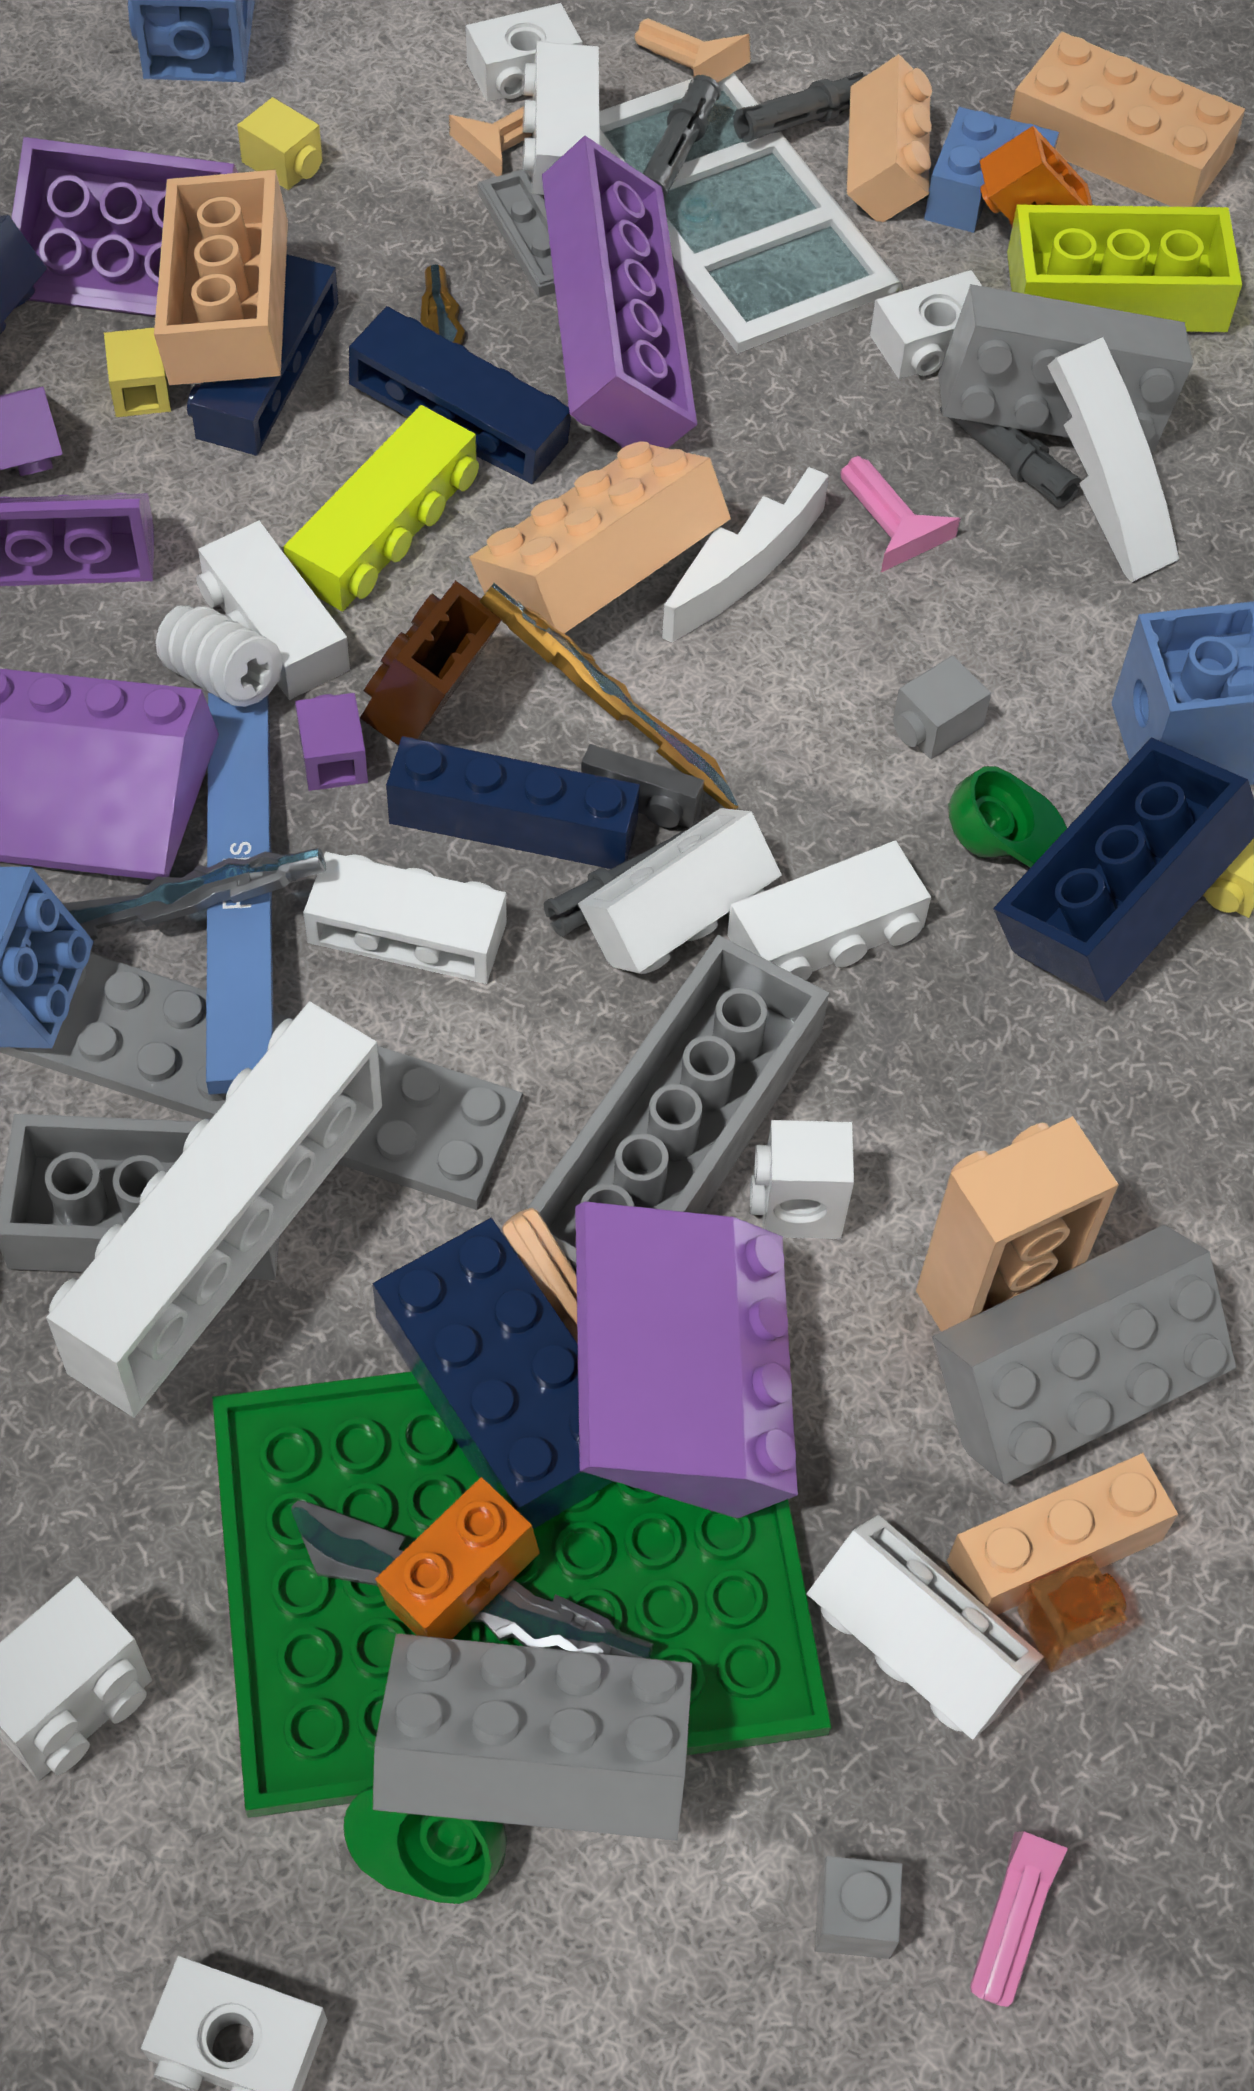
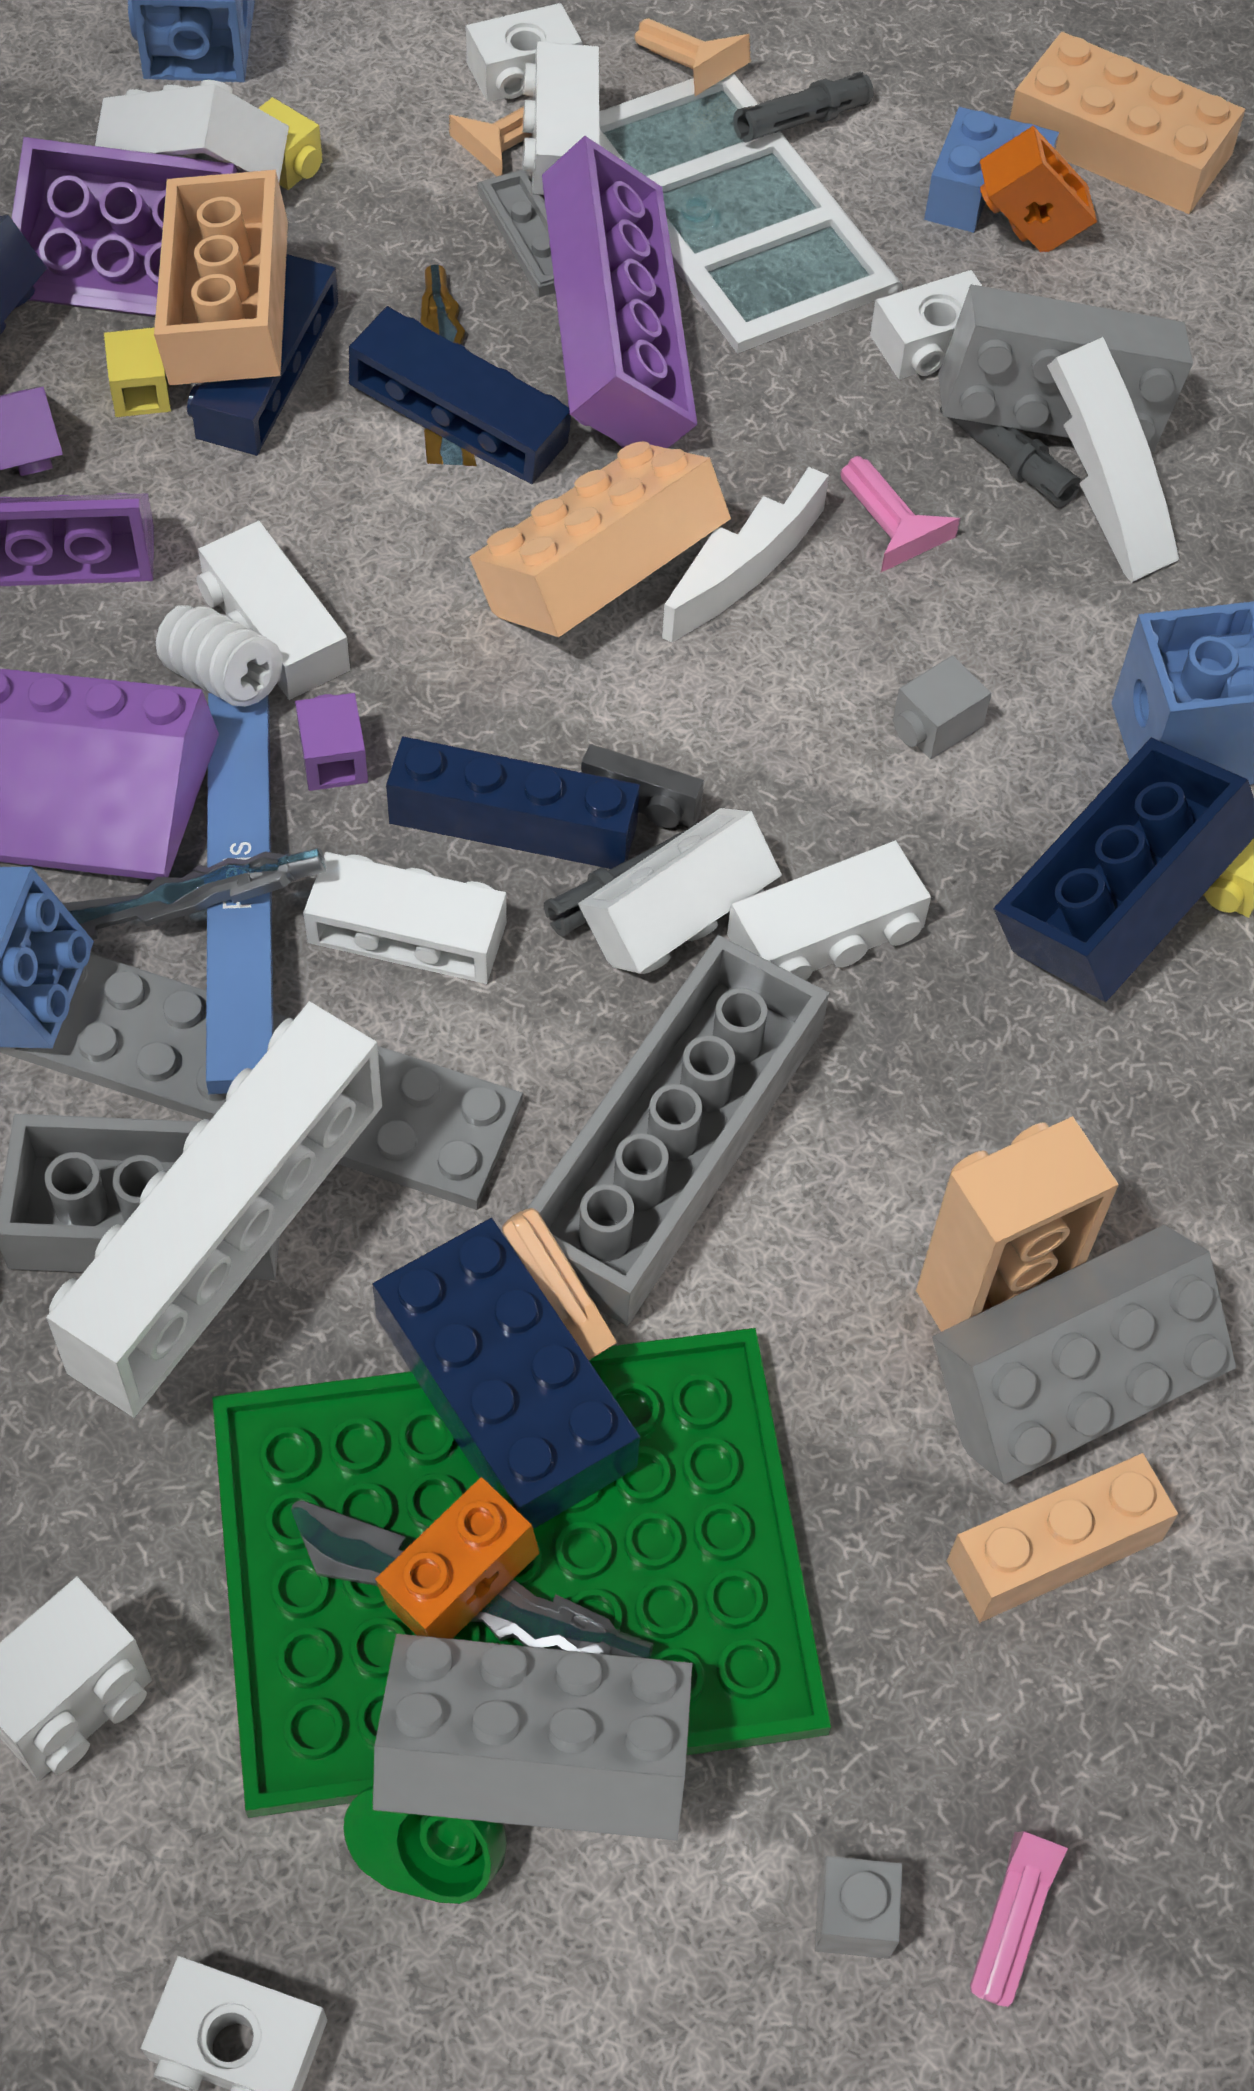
(194, 124): none -> white wedge
(383, 507): neon yellow brick -> none
(428, 663): reddish brown brick -> none
(607, 691): pearl gold sword -> none
(684, 1357): medium lavender slope -> none
(686, 125): dark grey pin -> none
(804, 1178): white brick -> none
(889, 139): light nougat brick -> none
(924, 1627): white brick -> none
(1003, 816): green cap -> none
(1073, 1613): clear orange brick -> none
(1130, 260): neon yellow brick -> none

